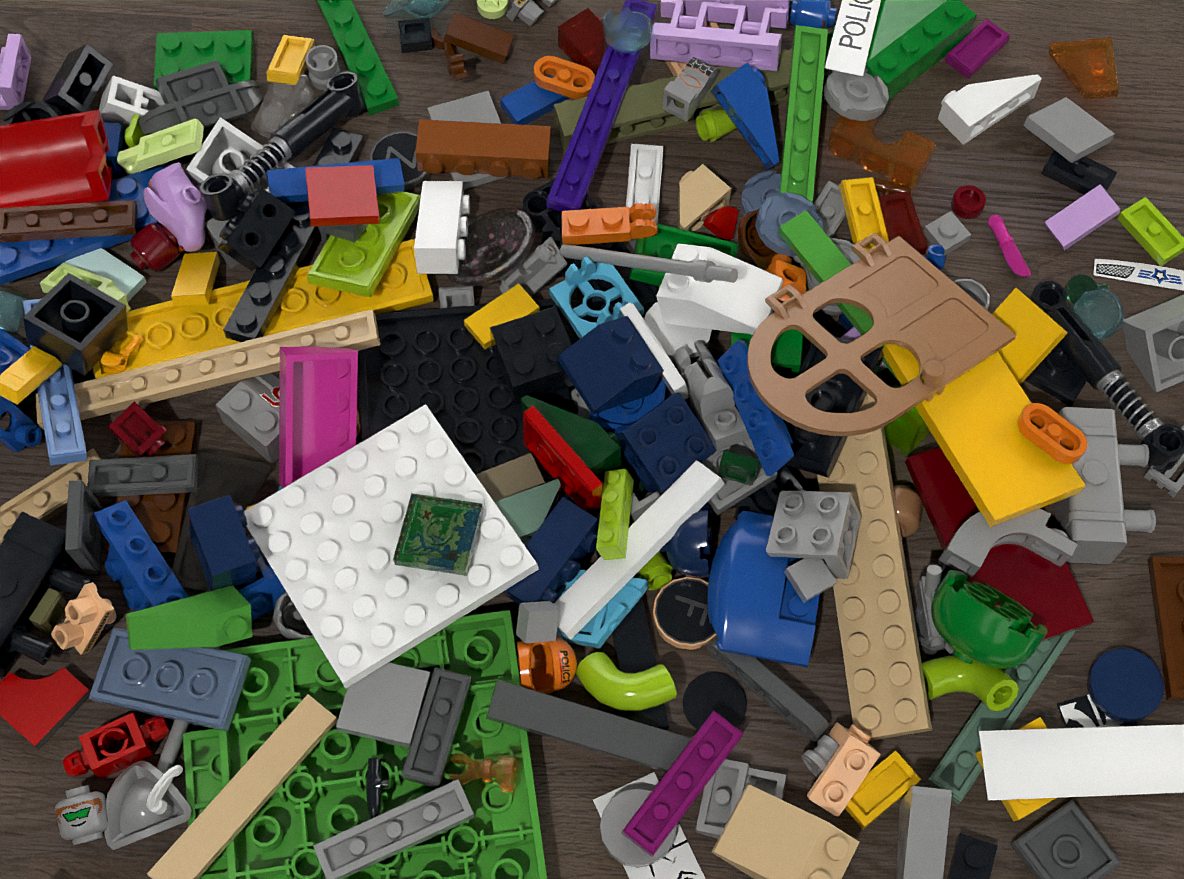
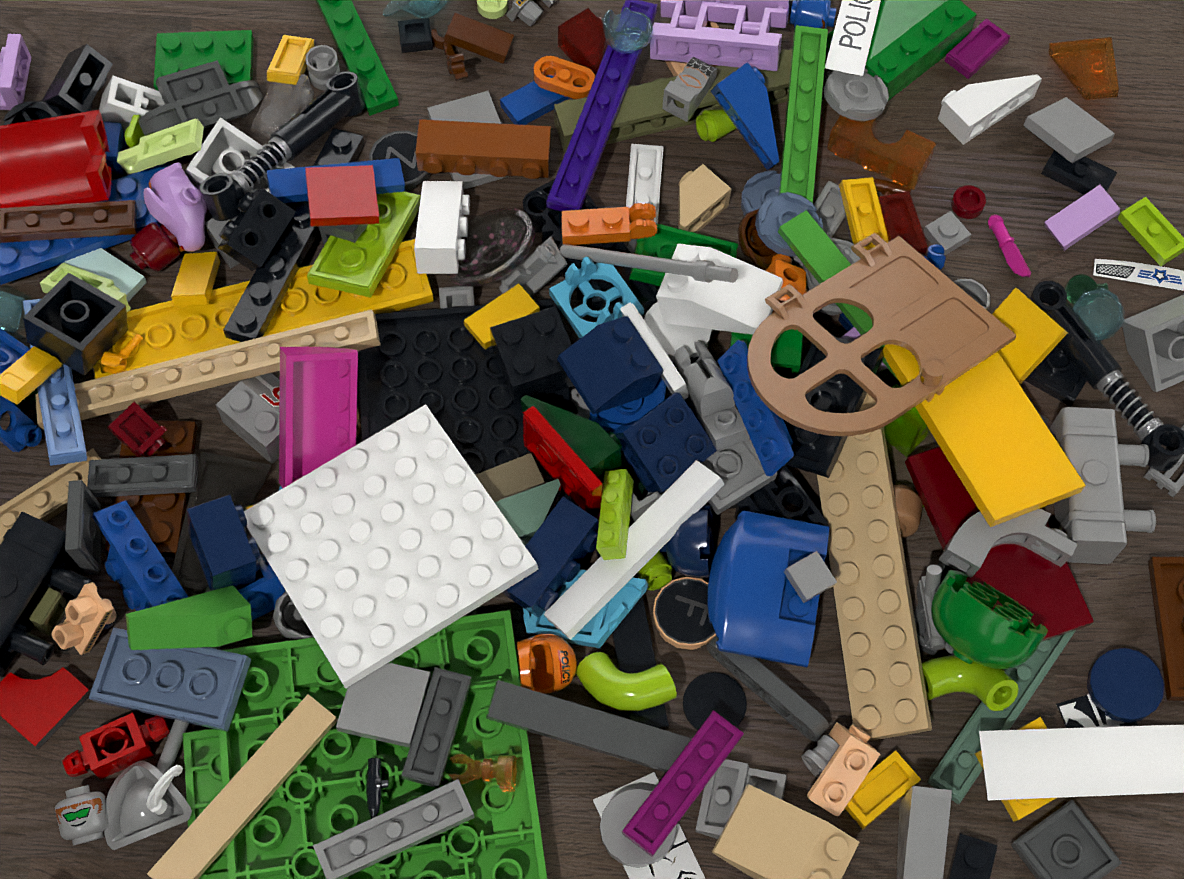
(438, 534): clear green tile -> none
(537, 622): light grey piece -> none
(722, 222): red tile -> none
(738, 468): dark green tile -> none
(816, 528): light grey bracket -> none
(1052, 433): orange plate -> none

